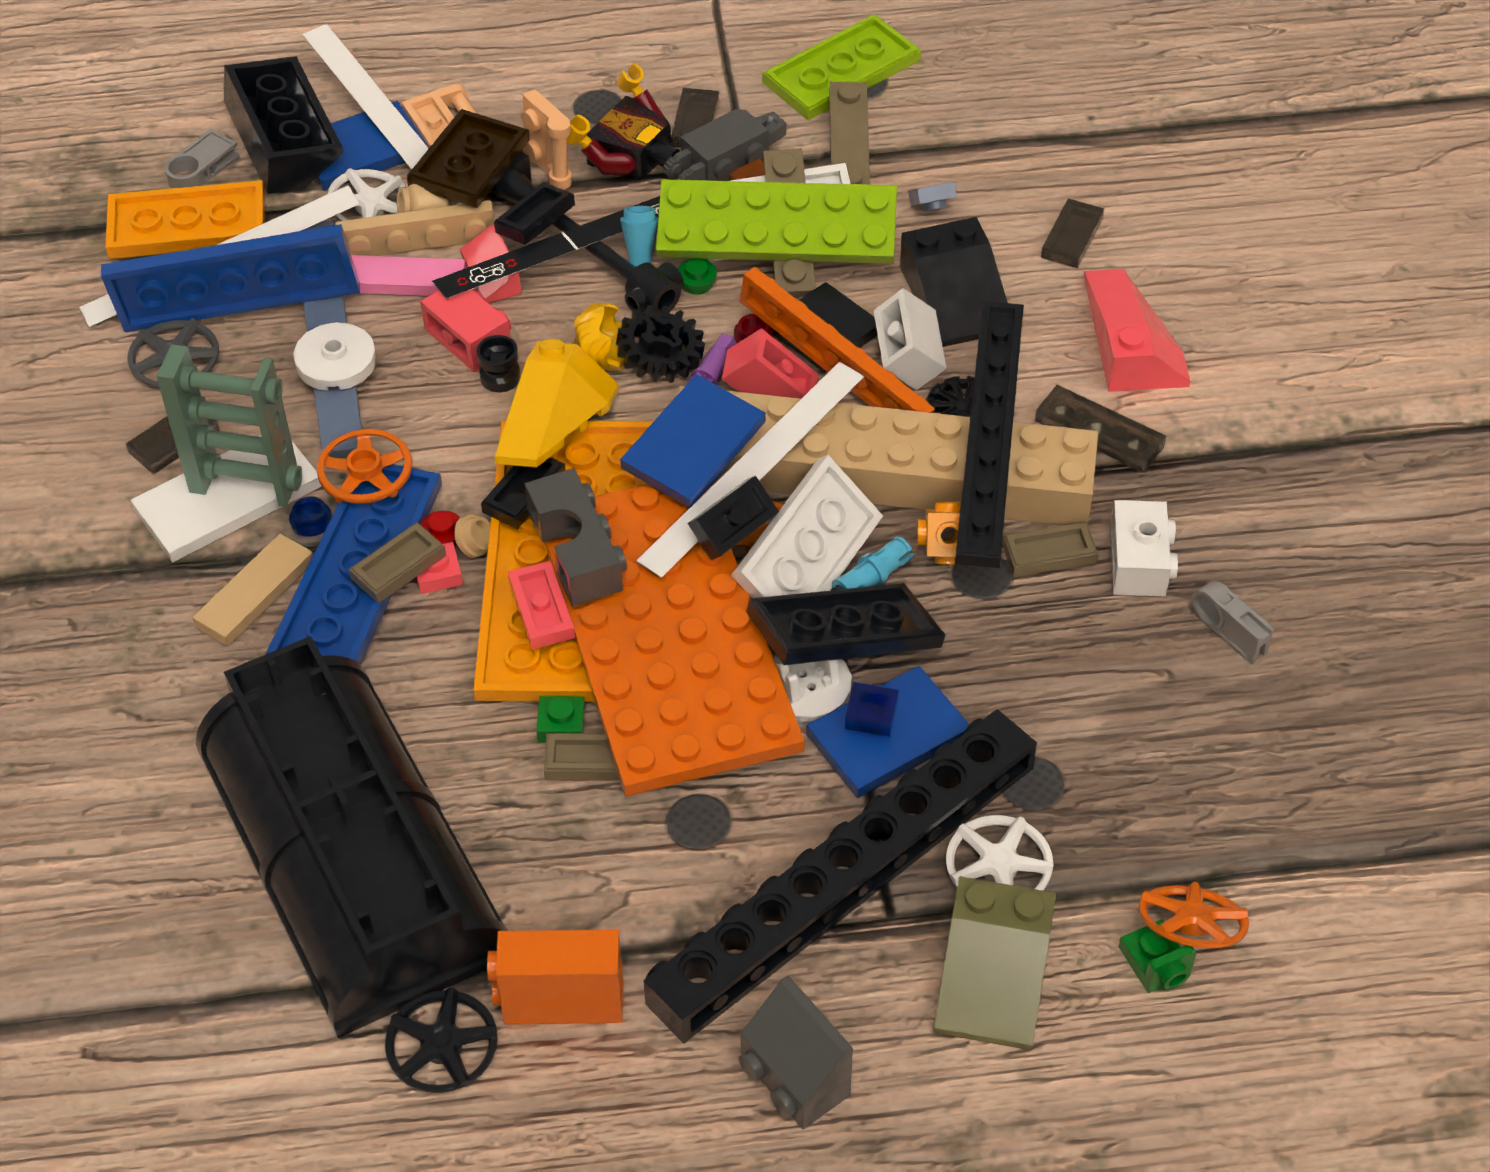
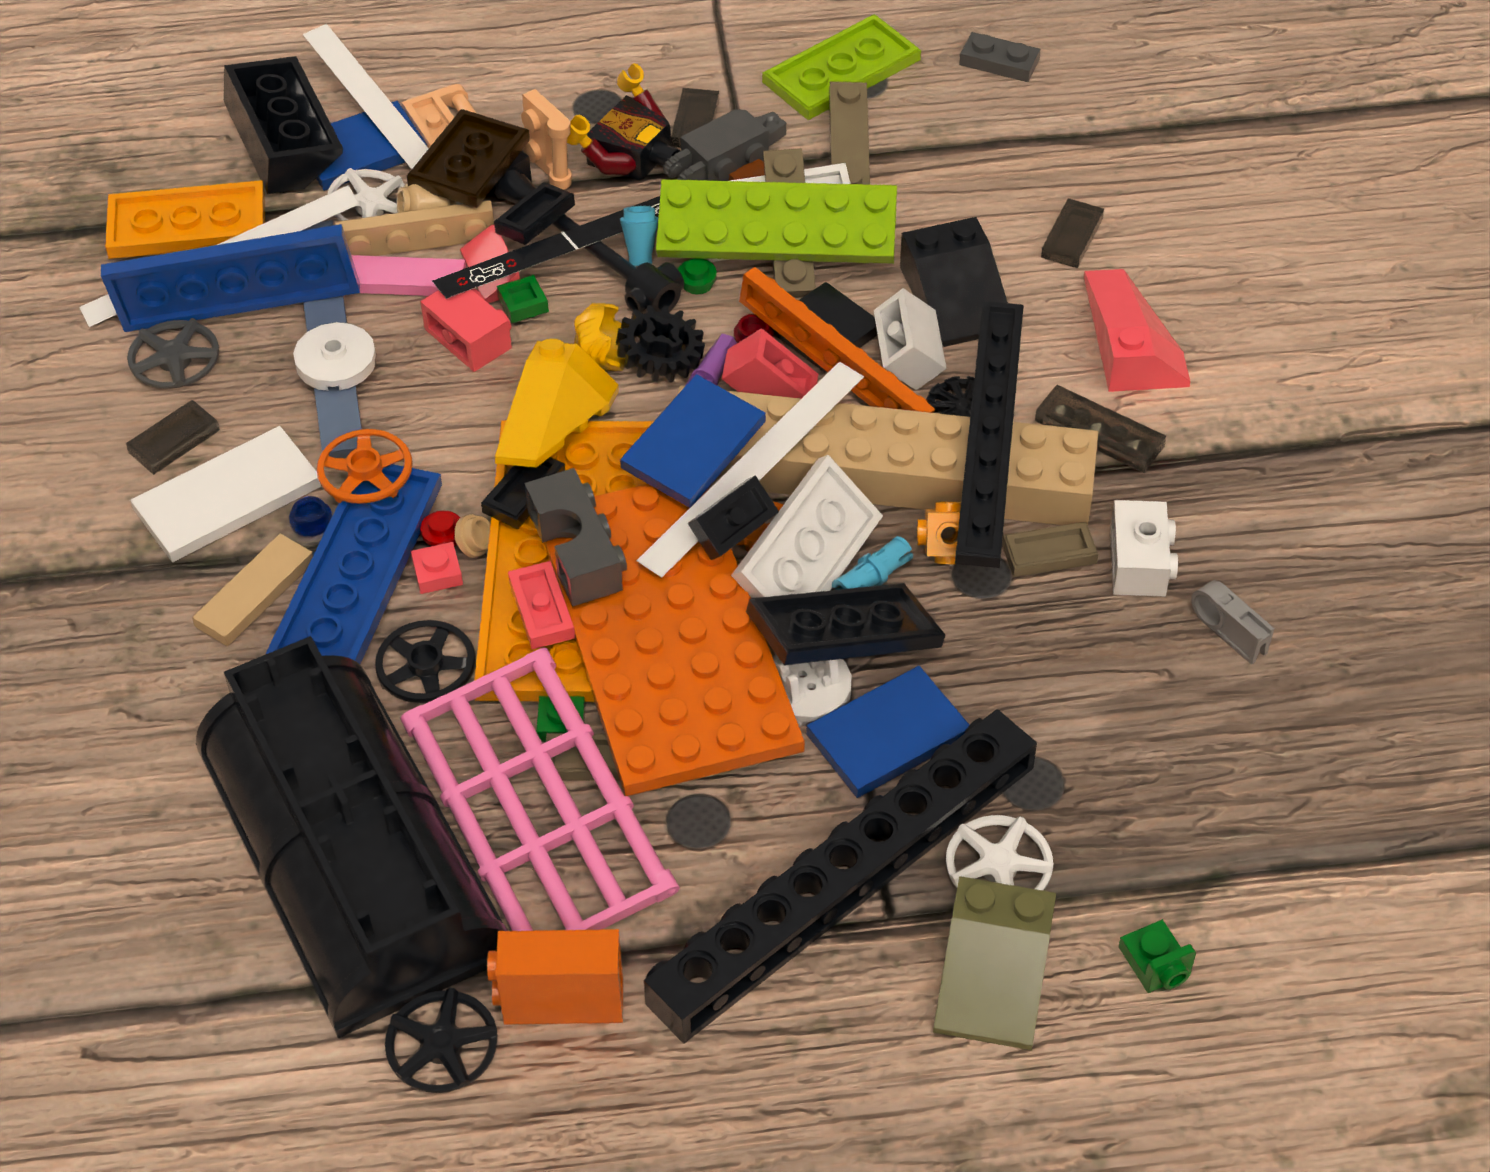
(197, 440): sand green fence -> none
(205, 156): light grey piece -> none
(397, 562): dark tan tile -> none
(425, 661): none -> black wheel
(498, 363): black wheel -> none
(522, 298): none -> green plate
(537, 756): none -> bright pink door
(797, 1055): dark grey slope -> none
(871, 709): clear blue plate -> none
(932, 196): sand blue plate -> none
(999, 56): none -> dark grey plate
(1194, 916): orange wheel -> none

